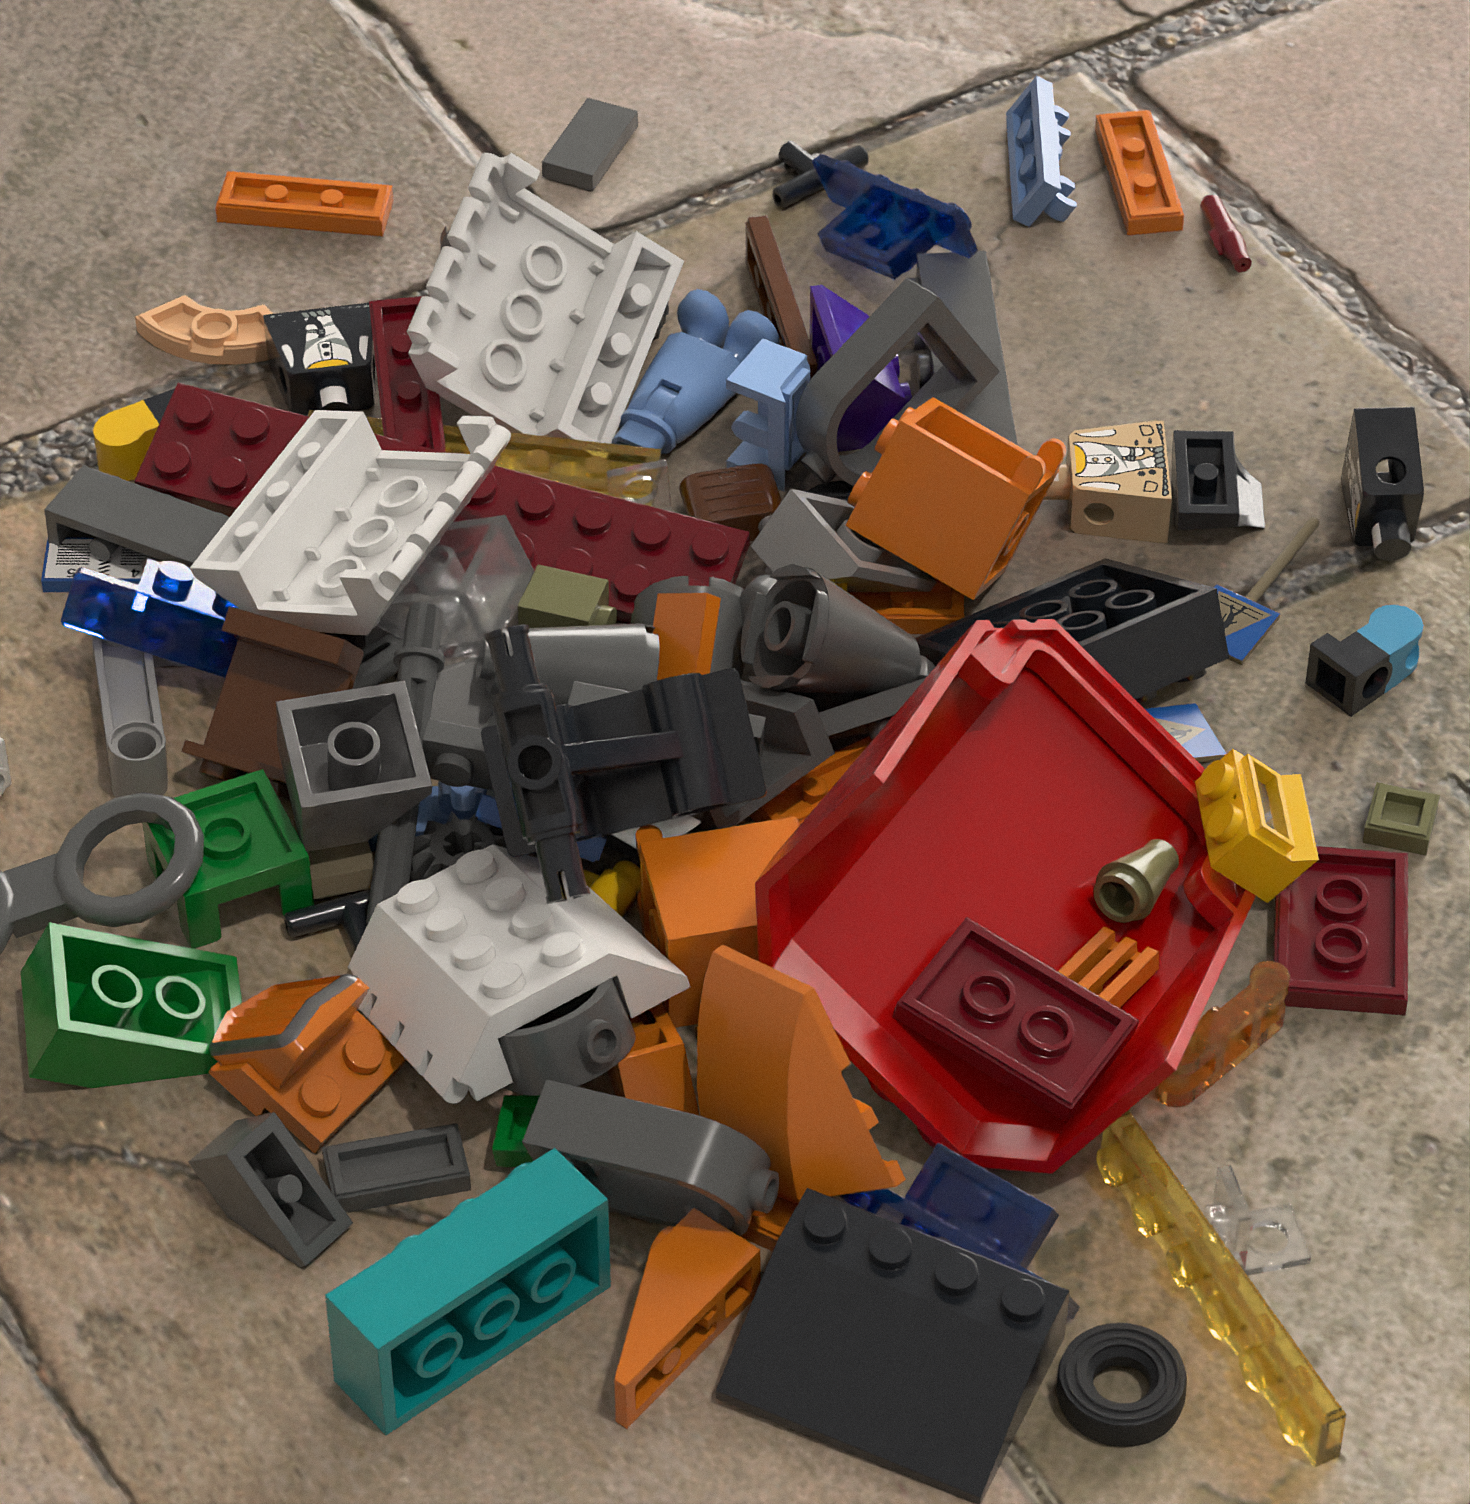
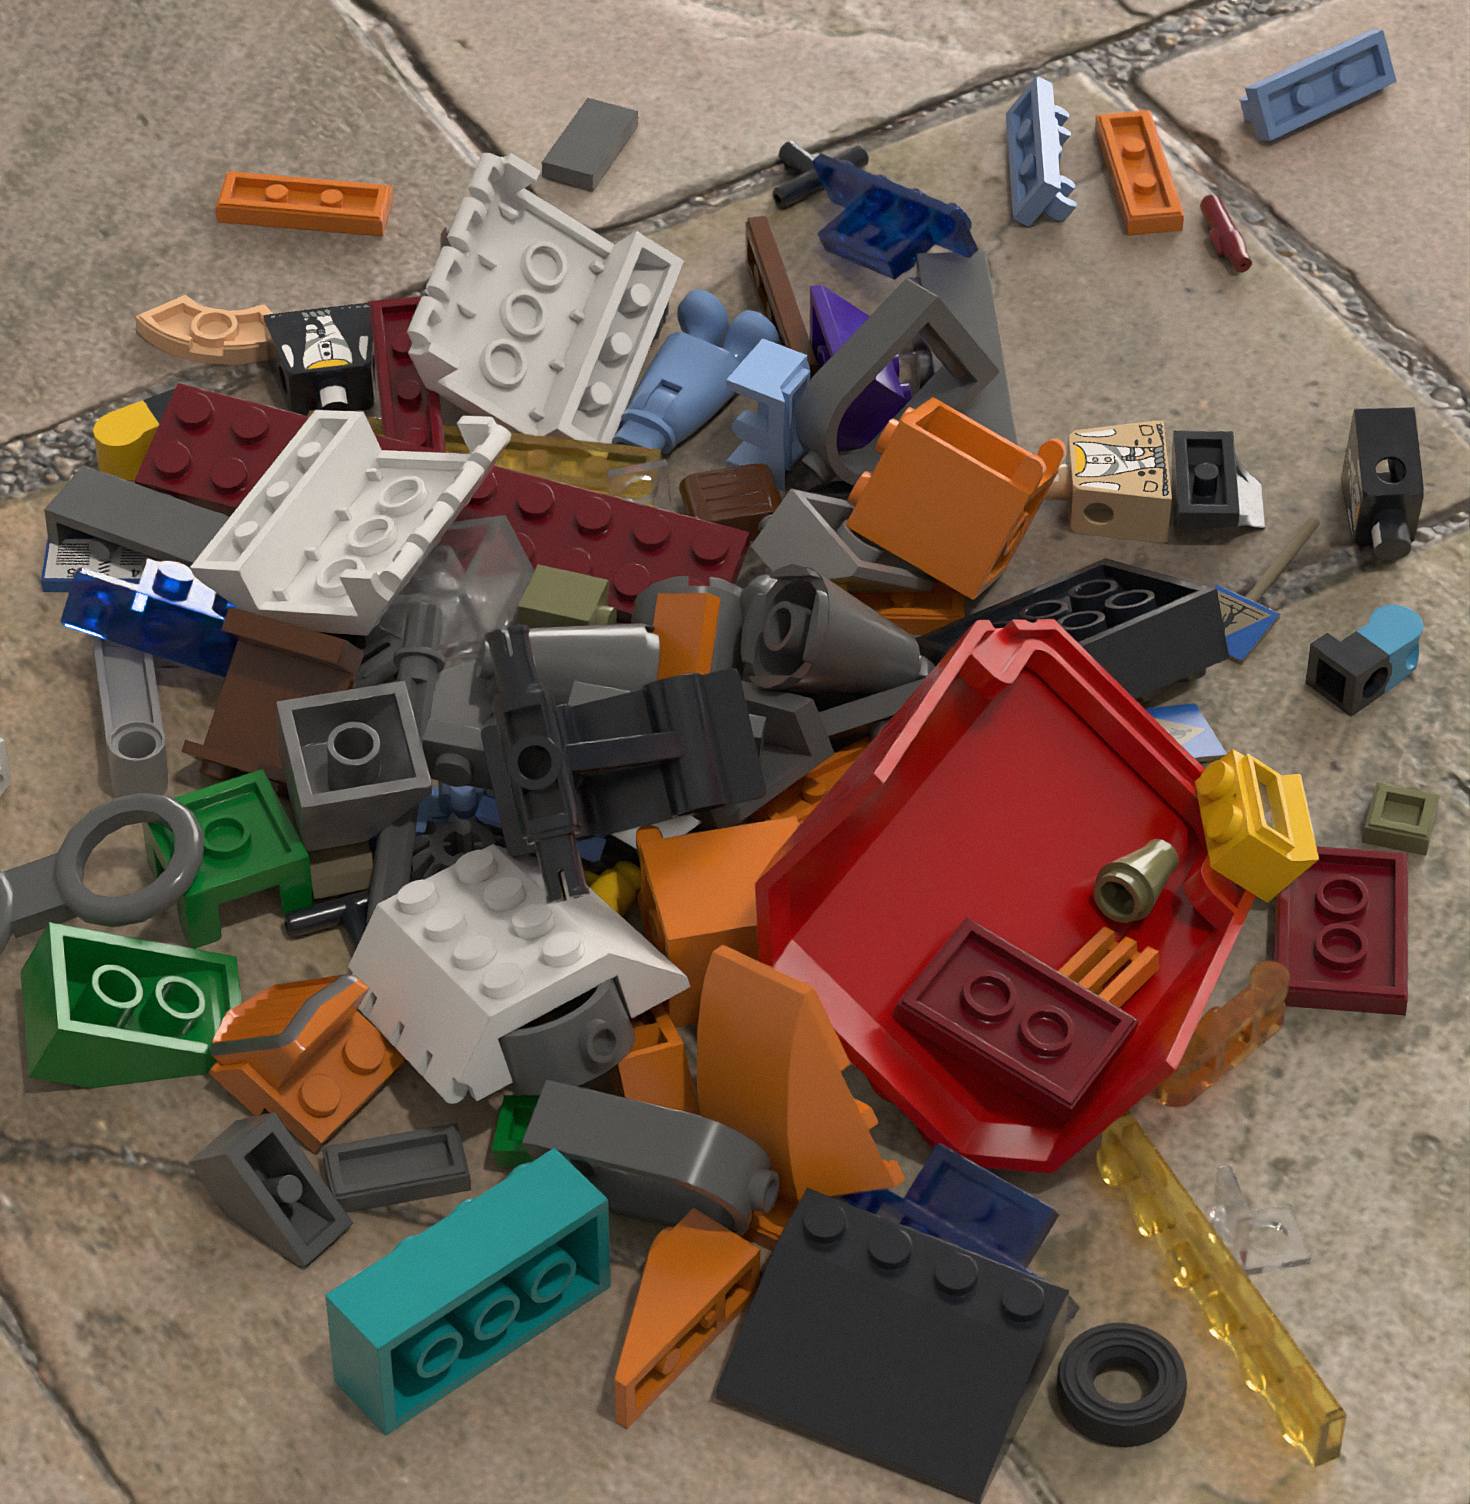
(1319, 85): none -> medium blue plate

